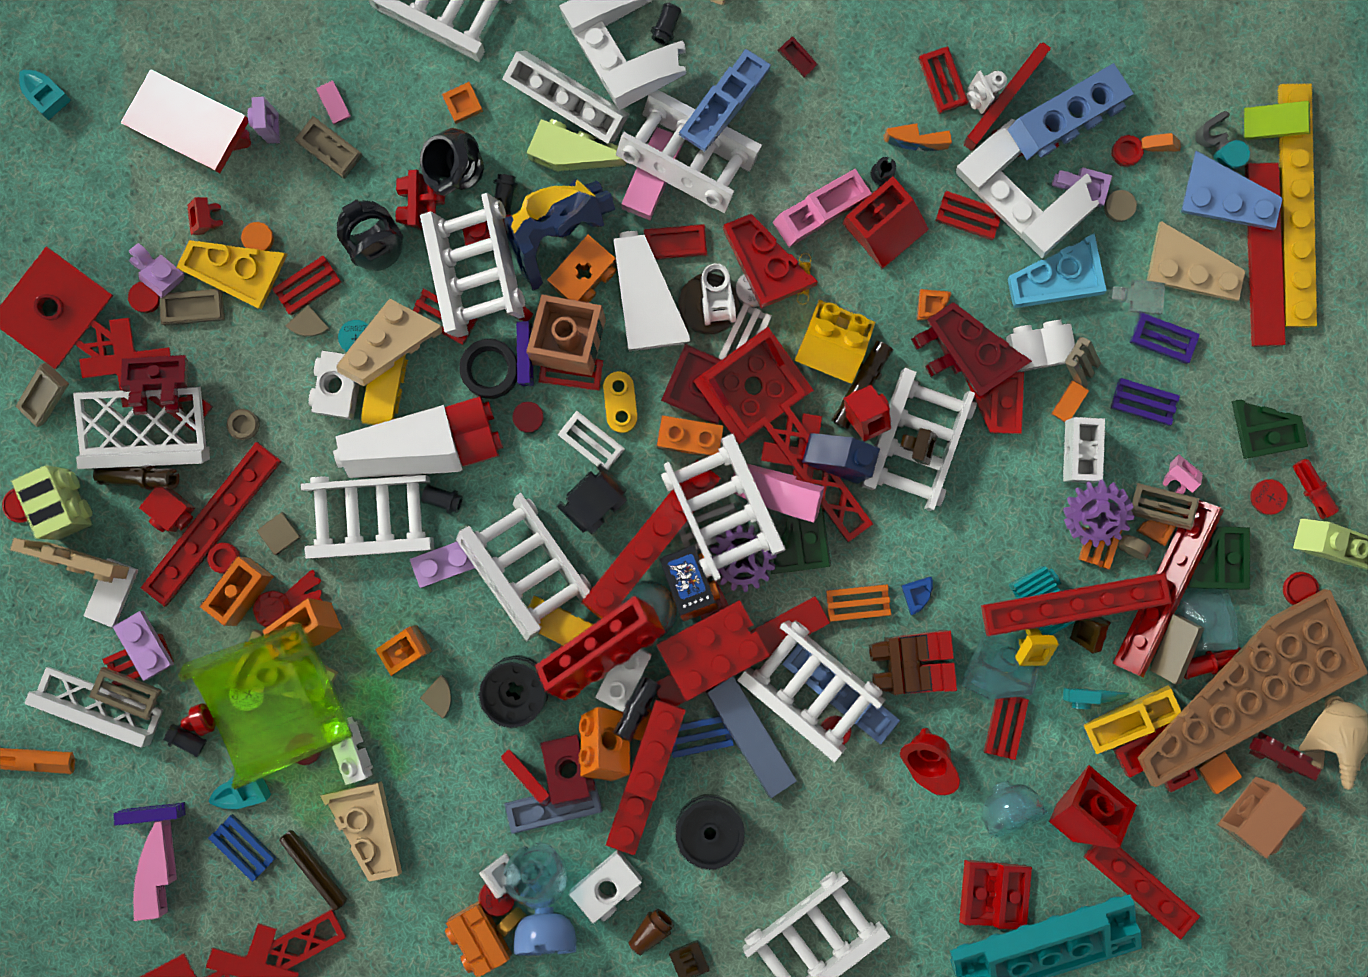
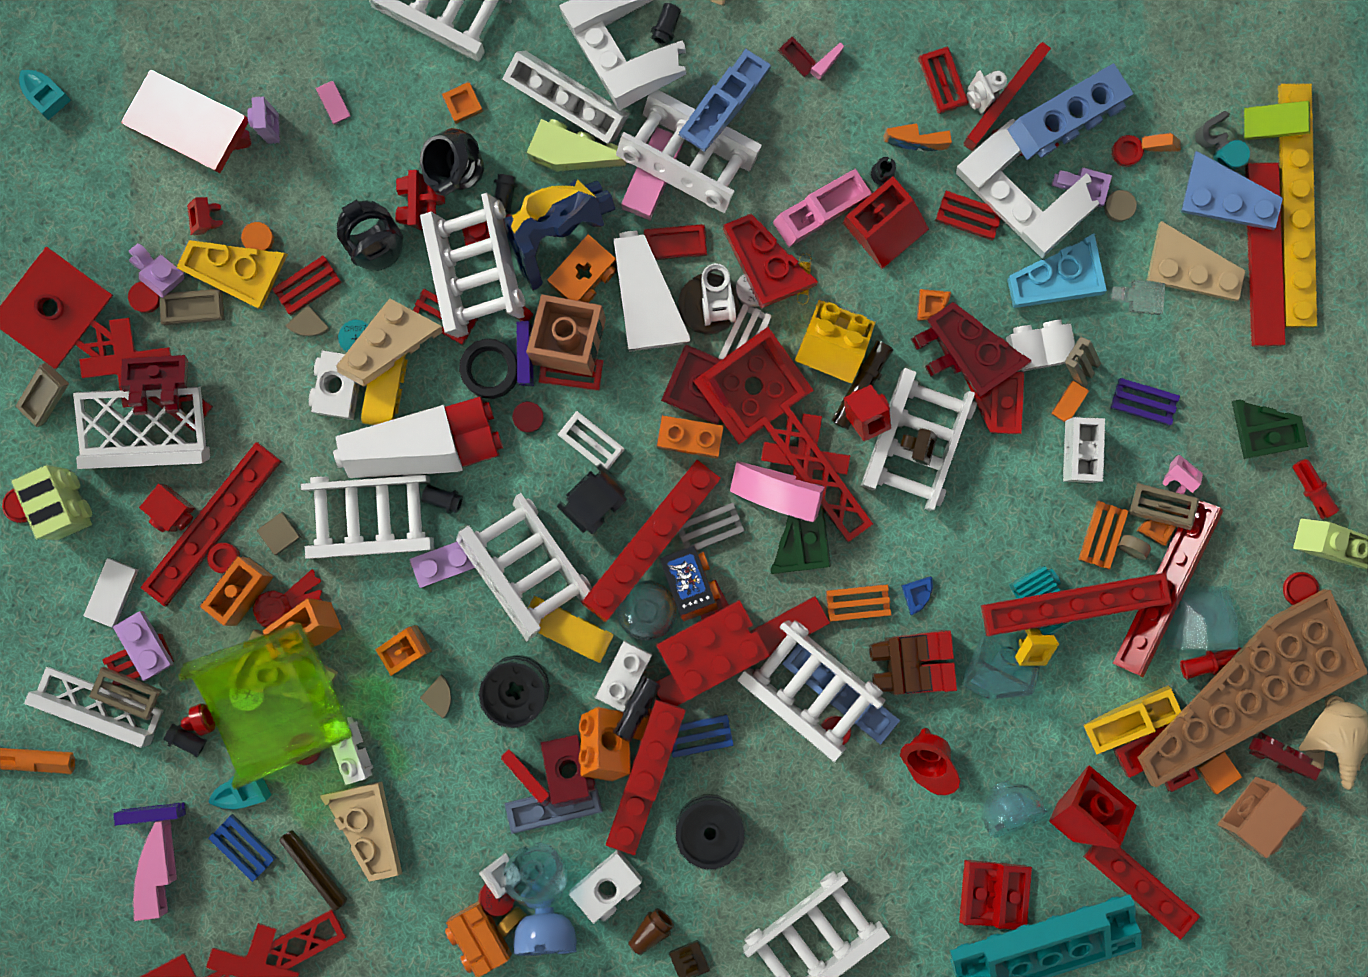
(74, 560): tan wing -> none
(145, 477): dark brown pin -> none
(243, 424): dark tan tile -> none
(328, 147): dark tan plate -> none
(600, 649): red brick -> none
(620, 402): yellow plate -> none
(741, 483): white fence -> none
(751, 736): sand blue tile -> none
(753, 567): medium lavender gear -> none
(826, 62): none -> bright pink piece
(841, 456): dark blue slope -> none
(1006, 727): red tile -> none
(1085, 697): teal plate -> none
(1090, 633): dark brown tile -> none
(1102, 516): medium lavender gear -> none
(1177, 649): dark tan tile -> none
(1189, 348): dark purple tile -> none
(1224, 561): dark green wing -> none
(1269, 497): red piece -> none

